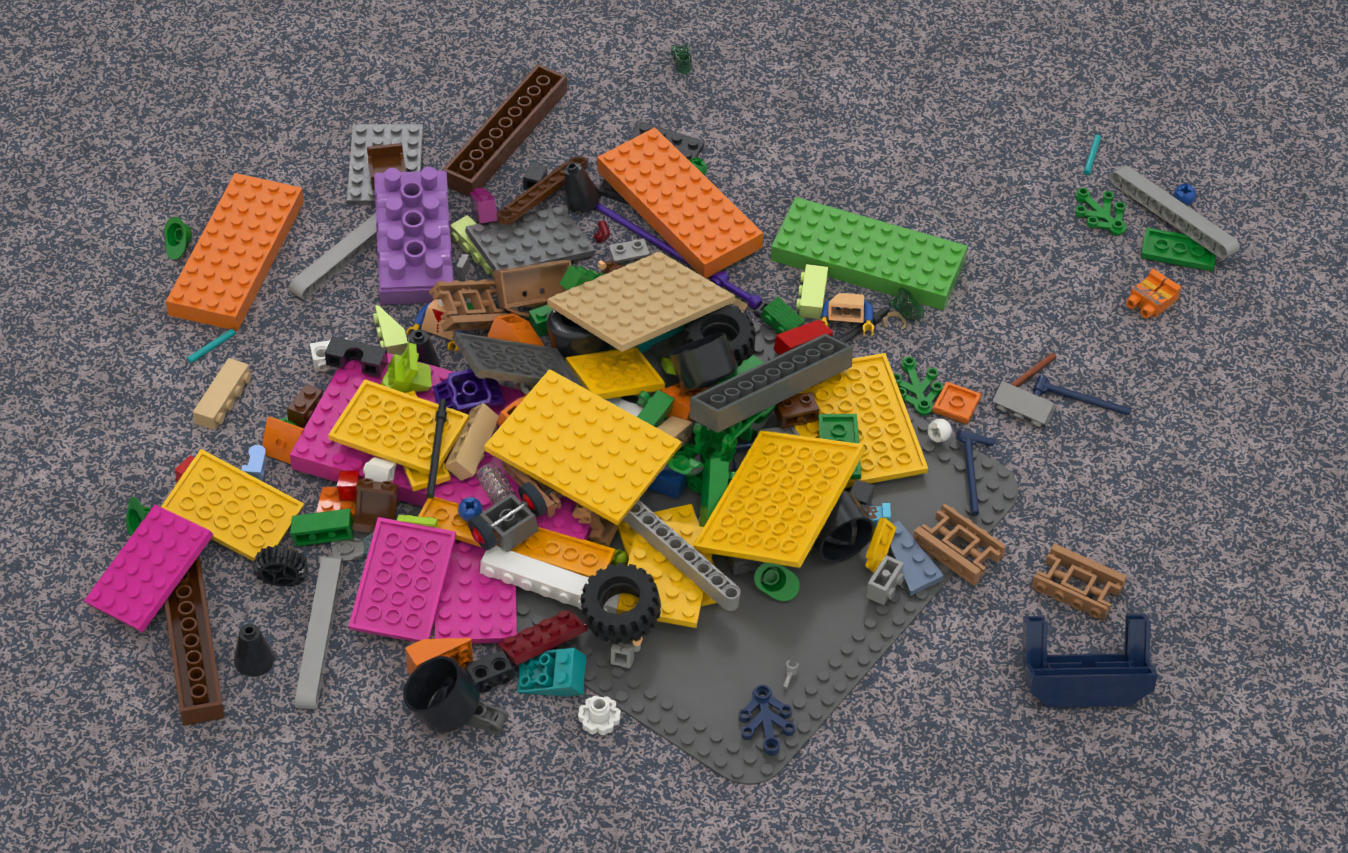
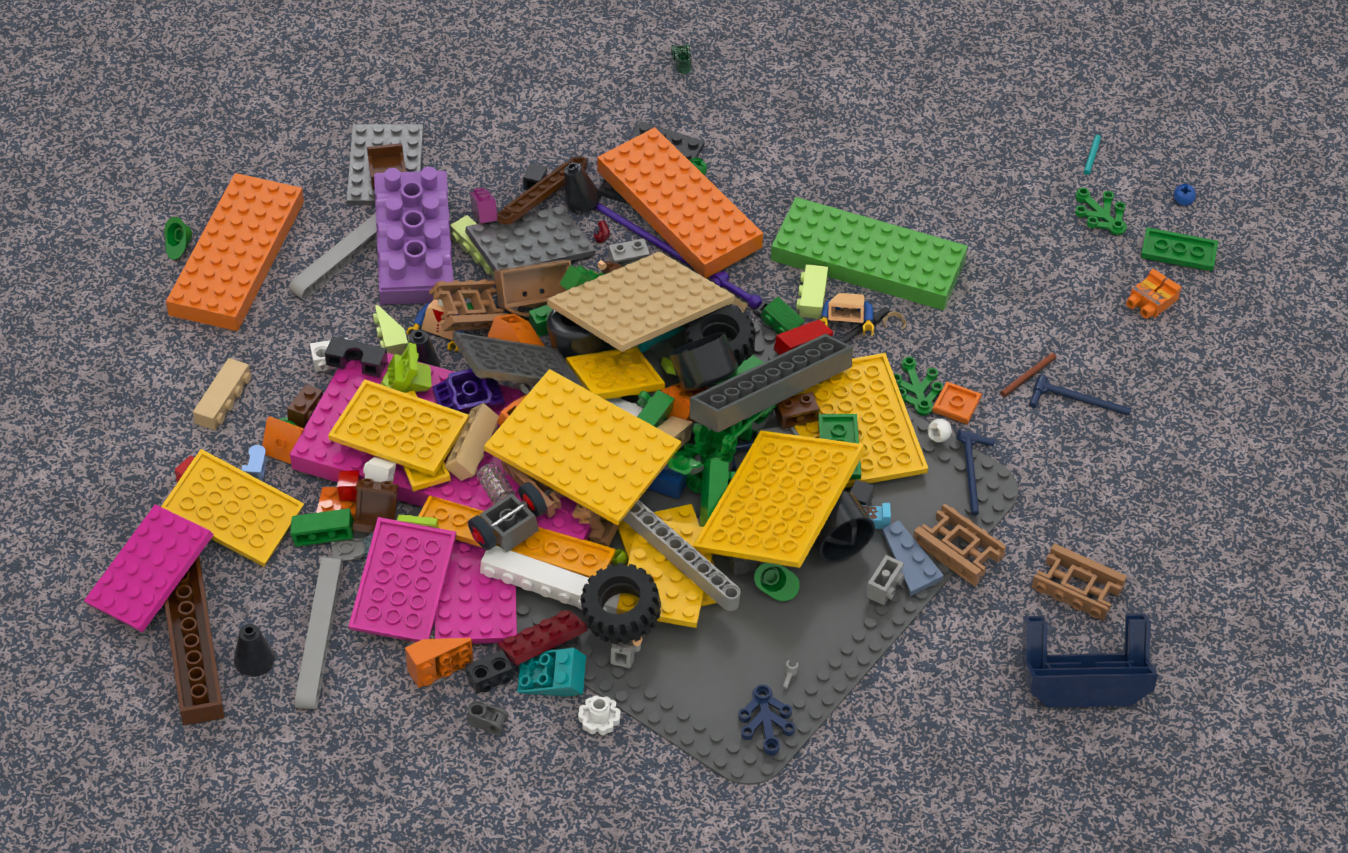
(135, 514): green piece -> none
(210, 346): teal bar -> none
(280, 566): black gear -> none
(440, 418): black bar -> none
(441, 694): black piece -> none
(462, 266): light grey tile -> none
(469, 508): blue piece -> none
(505, 129): reddish brown brick -> none
(880, 543): yellow hinge -> none
(904, 303): clear green piece -> none
(1024, 404): light grey brick -> none
(1174, 212): light grey beam -> none

